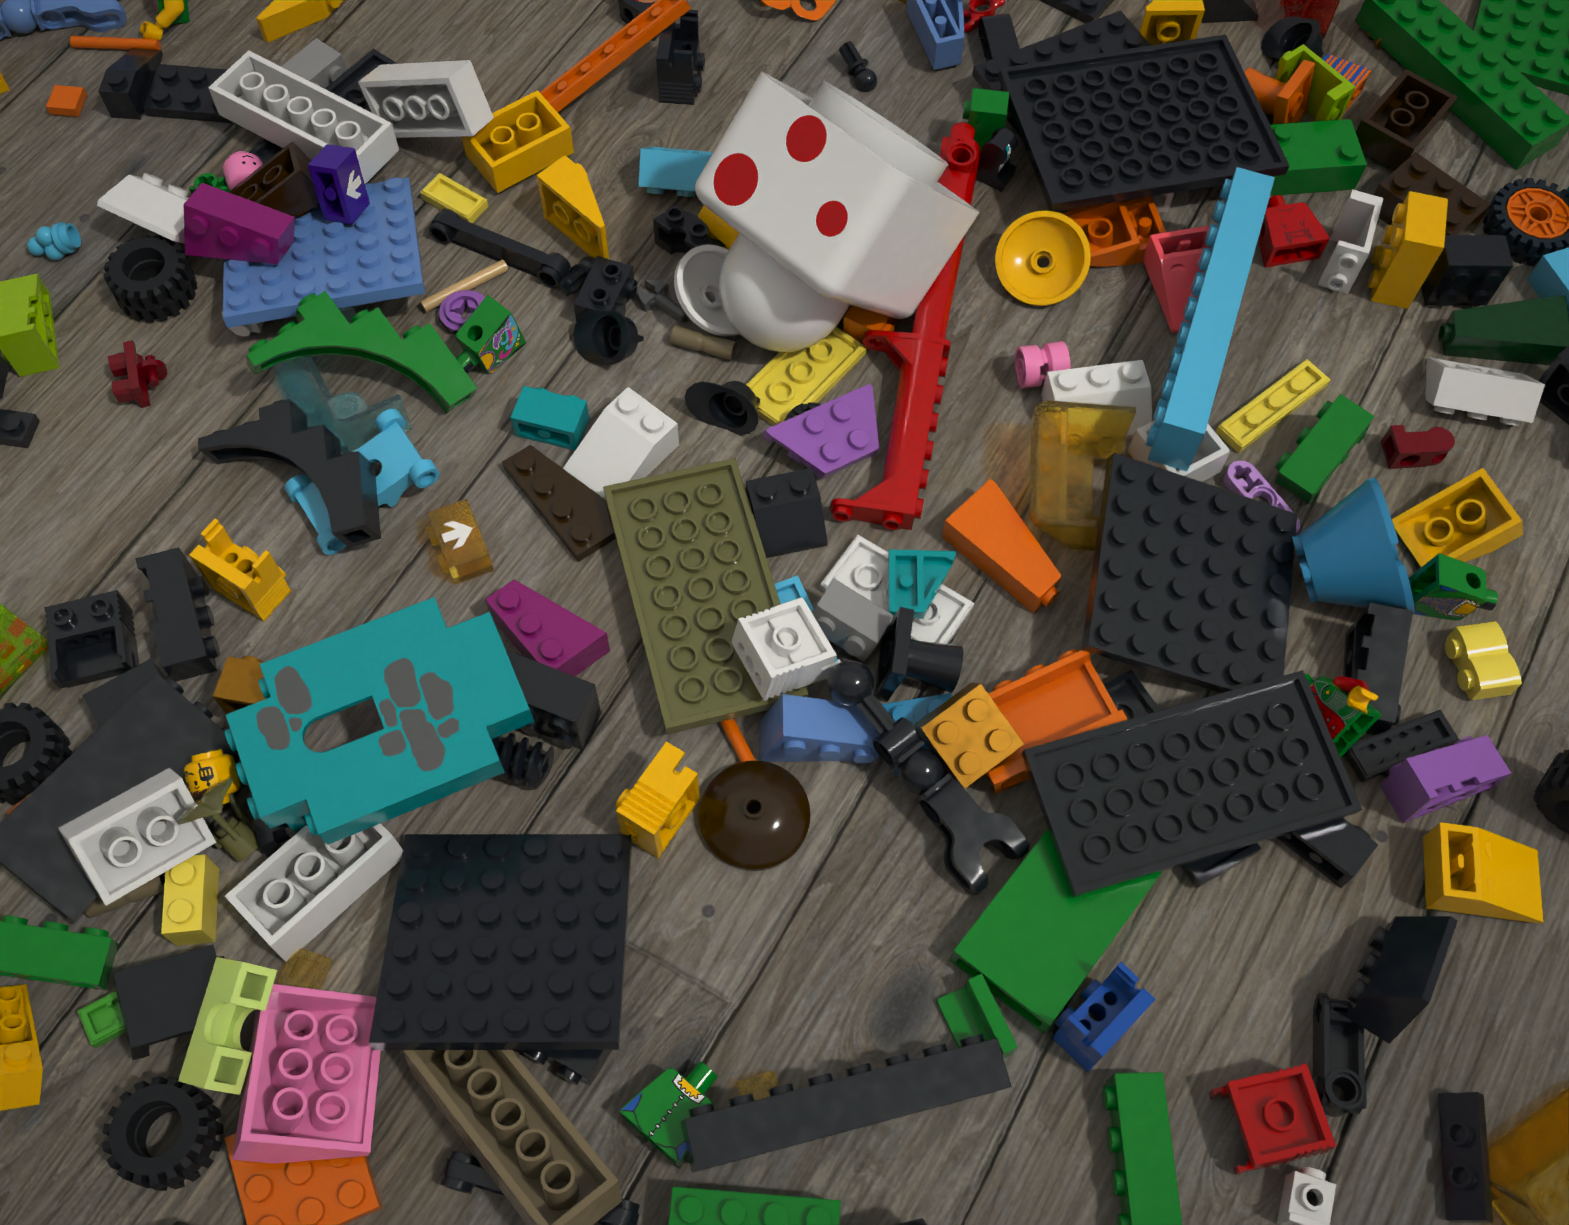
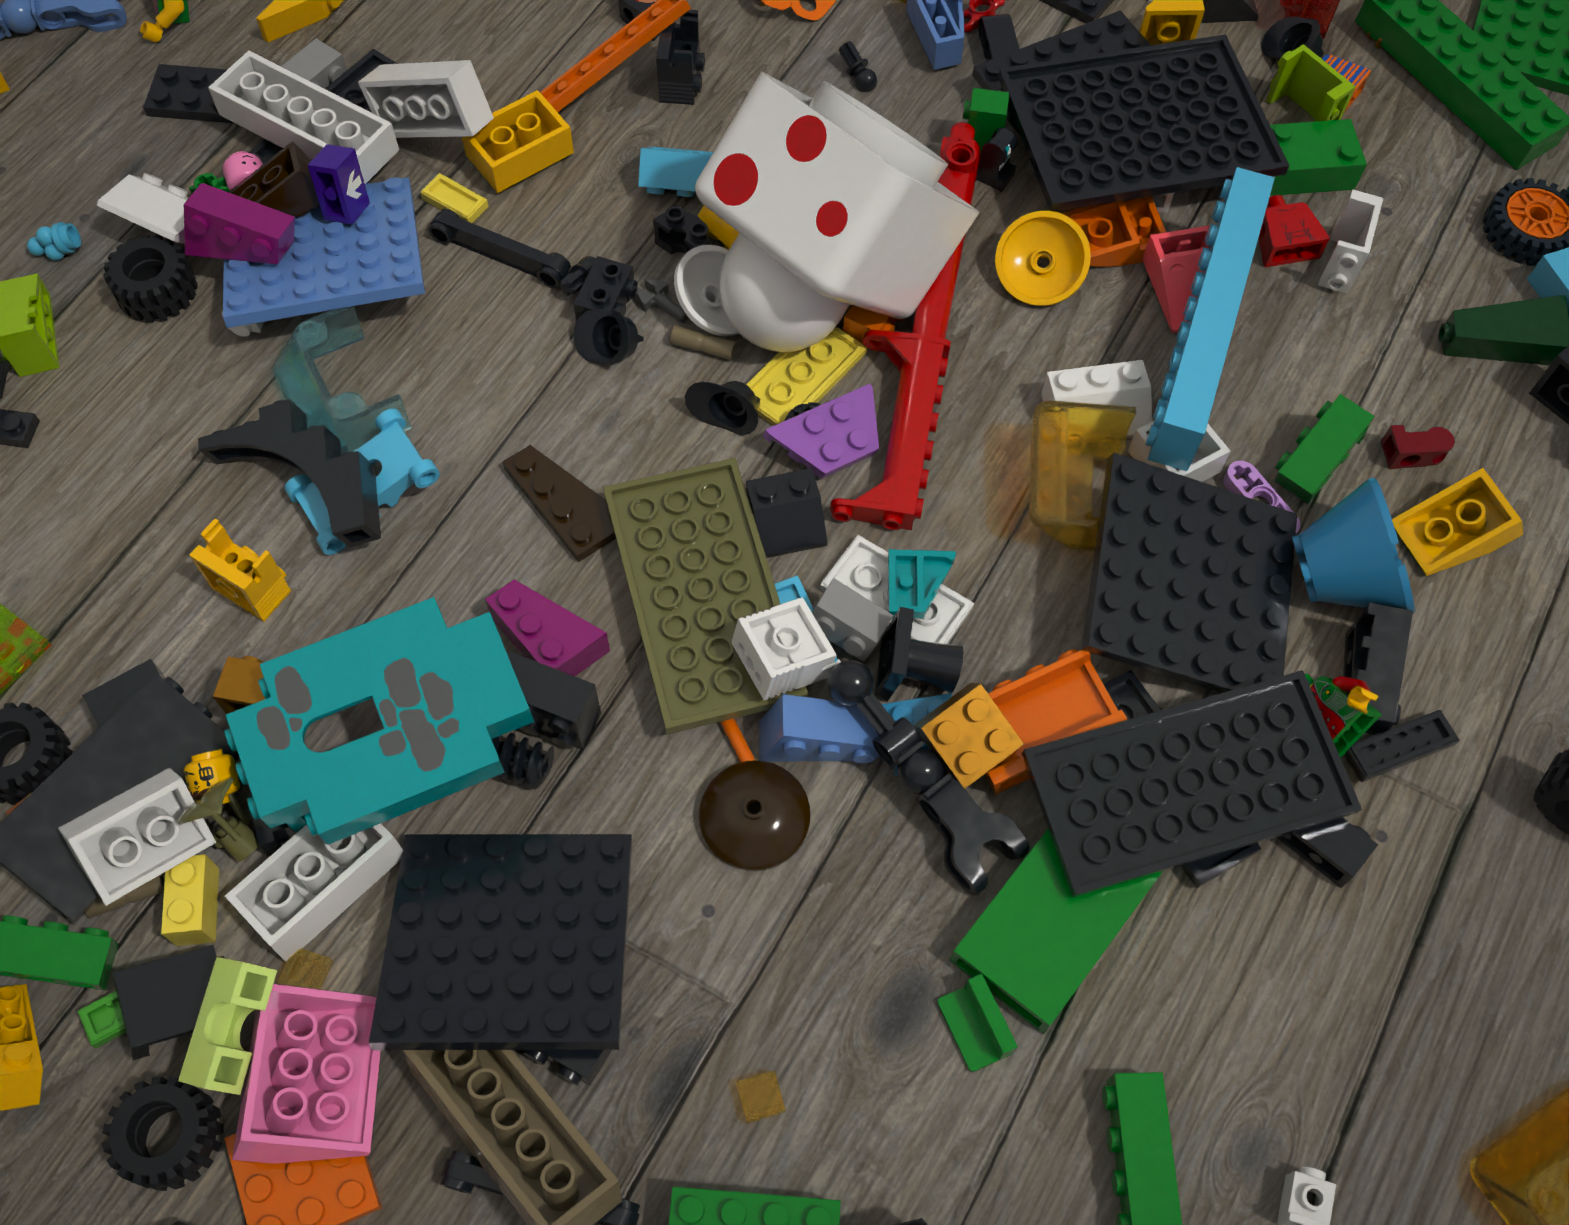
(66, 100): orange tile -> none
(90, 639): black piece -> none
(114, 43): orange bar -> none
(128, 83): black slope -> none
(138, 372): dark red hips -> none
(180, 614): black wedge -> none
(371, 337): green arch -> none
(454, 306): medium lavender gear -> none
(460, 540): clear yellow brick -> none
(466, 284): tan bar -> none
(488, 337): green torso -> none
(550, 417): teal brick -> none
(572, 206): yellow slope -> none
(623, 443): white slope -> none
(658, 801): yellow piece -> none
(664, 1104): green torso -> none
(843, 1104): black brick -> none
(1003, 547): orange slope -> none
(1034, 363): bright pink wheel -> none
(1116, 1006): blue piece -> none
(1272, 406): light yellow tile -> none
(1278, 1117): red piece -> none
(1283, 100): orange plant -> none
(1338, 1057): black piece -> none
(1399, 973): black slope -> none
(1404, 119): dark brown brick -> none
(1408, 249): yellow brick -> none
(1419, 175): dark brown brick -> none
(1443, 777): medium lavender wedge -> none
(1450, 589): green torso -> none
(1465, 1158): black plate -> none
(1468, 271): black brick -> none
(1481, 874): yellow slope -> none
(1482, 391): white slope -> none
(1483, 661): light yellow brick -> none

